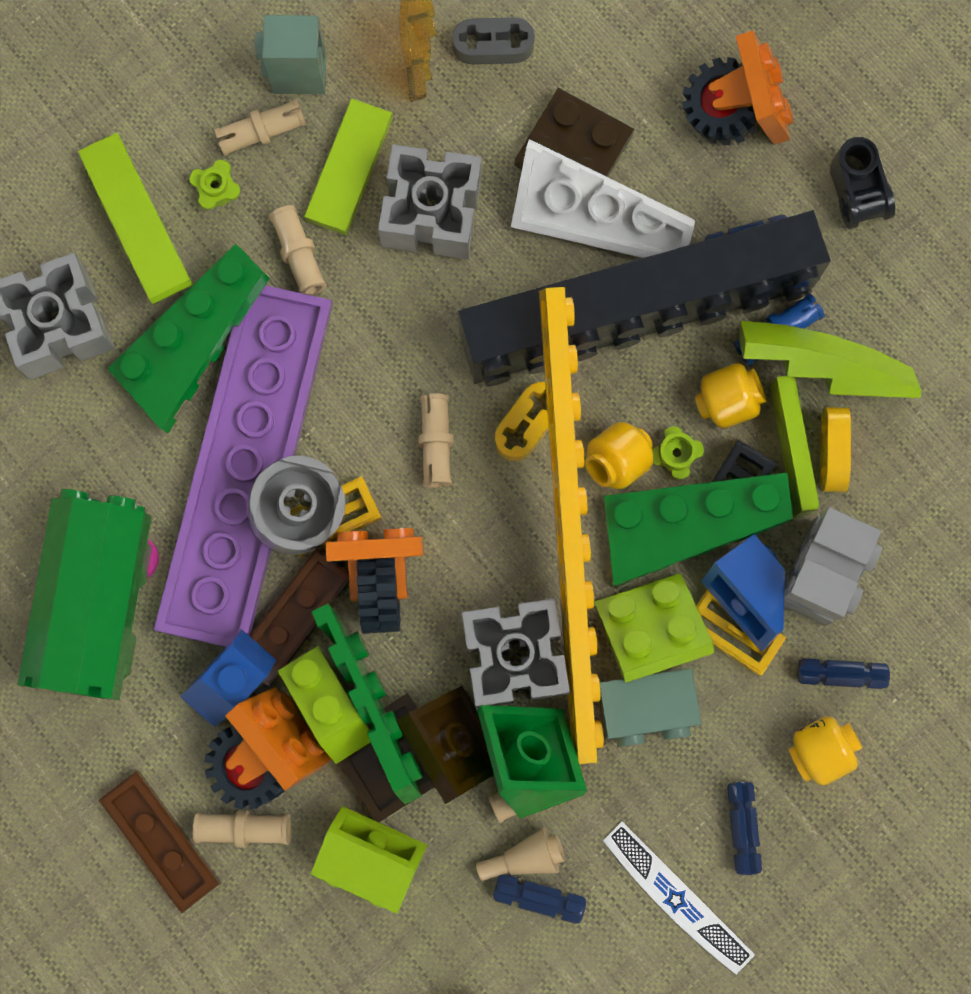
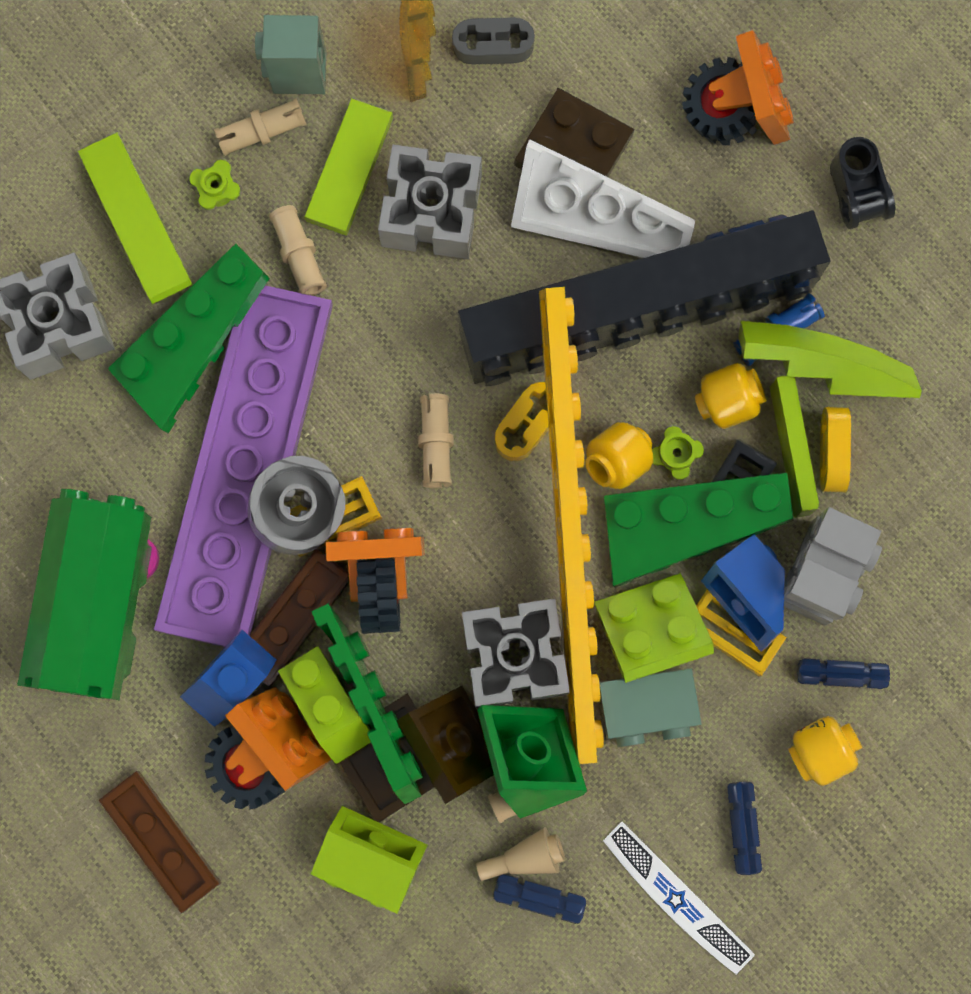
(242, 828): tan pin -> none

